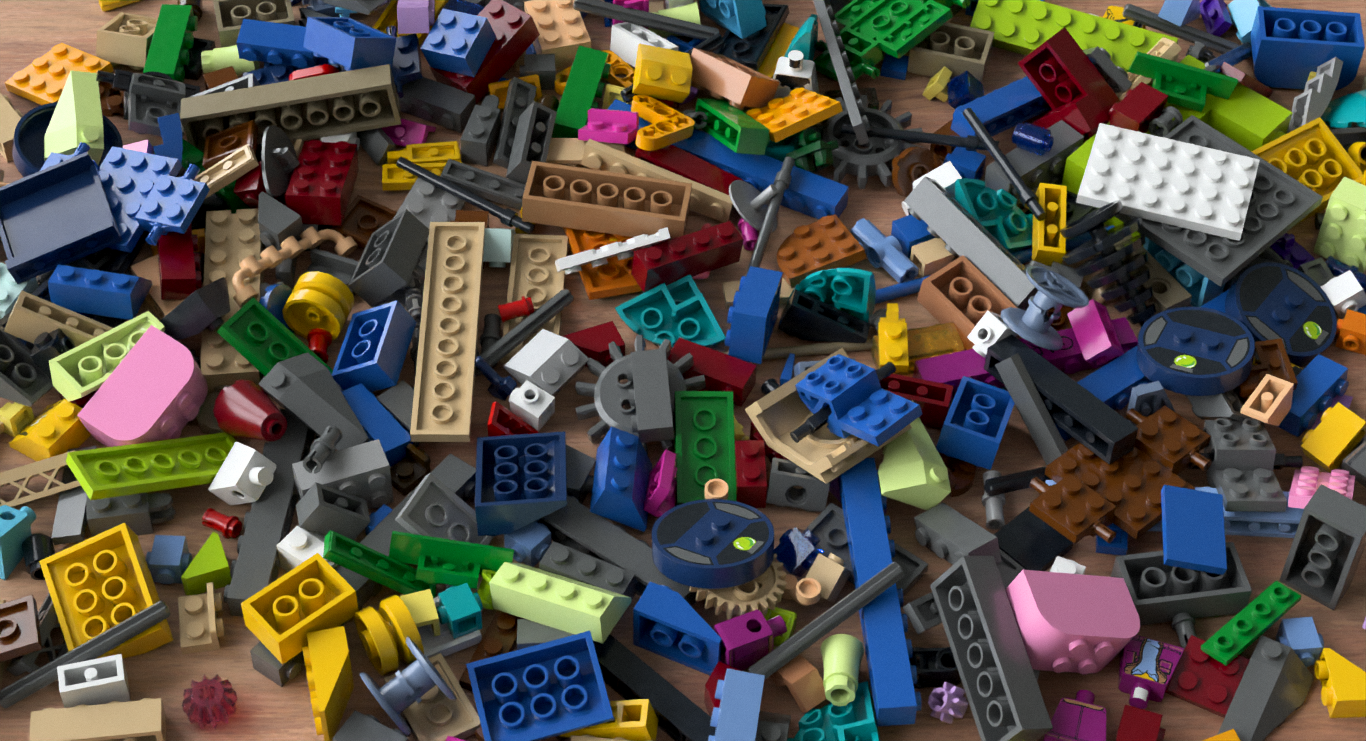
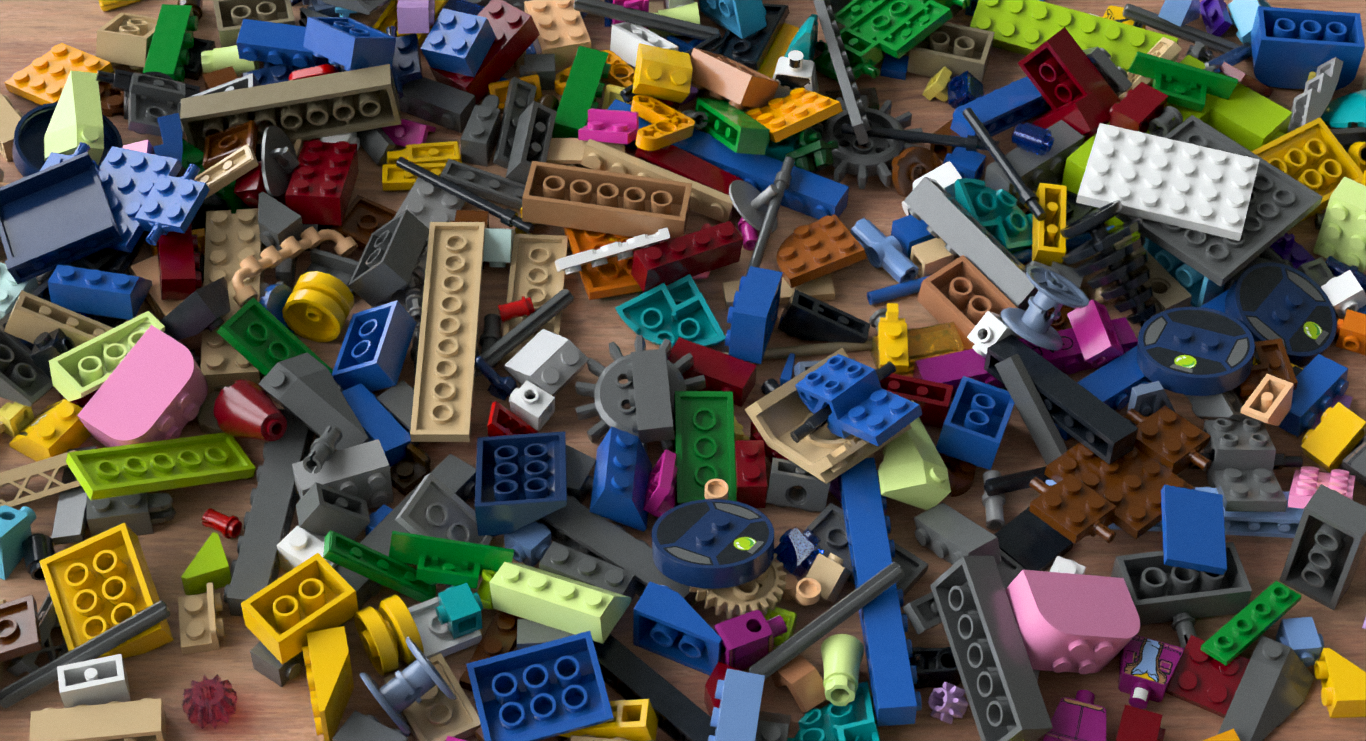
(168, 559): medium blue brick -> none
(242, 476): white torso -> none
(318, 342): red bush -> none
(423, 609): light yellow panel -> none
(595, 342): dark red slope -> none
(844, 289): teal brick -> none
(1117, 546): blue plate -> none

